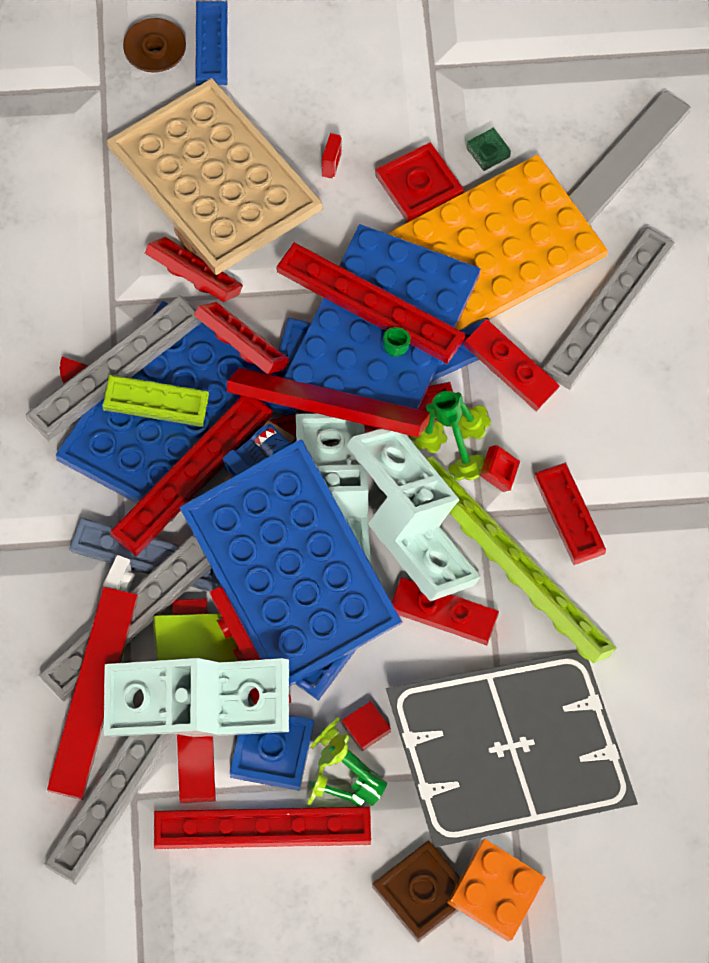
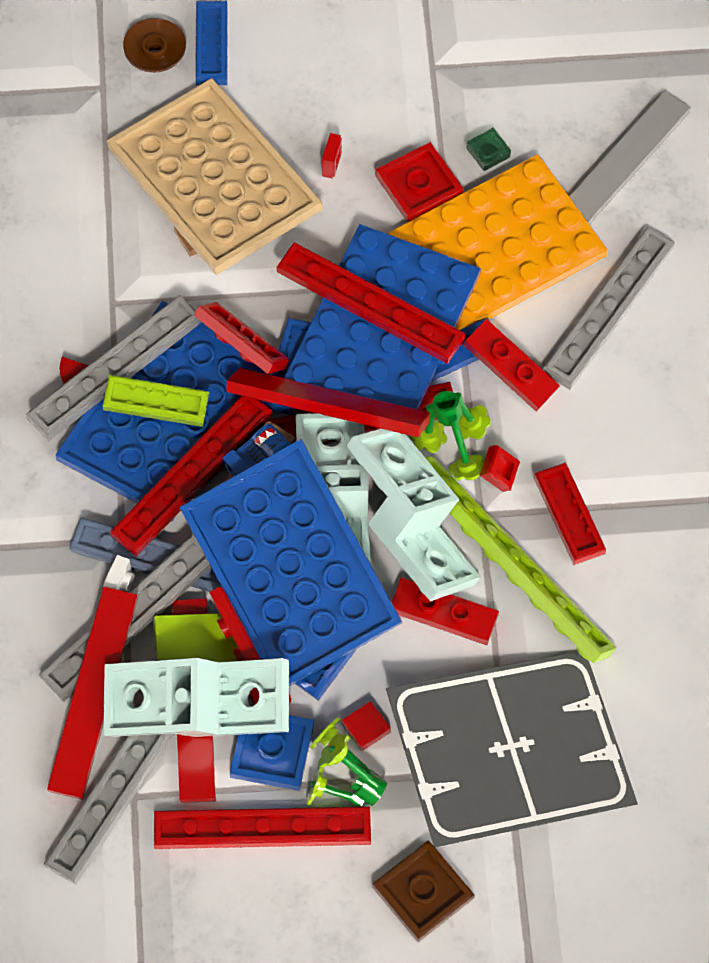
(192, 268): red plate -> none
(396, 342): green hinge -> none
(496, 890): orange plate -> none

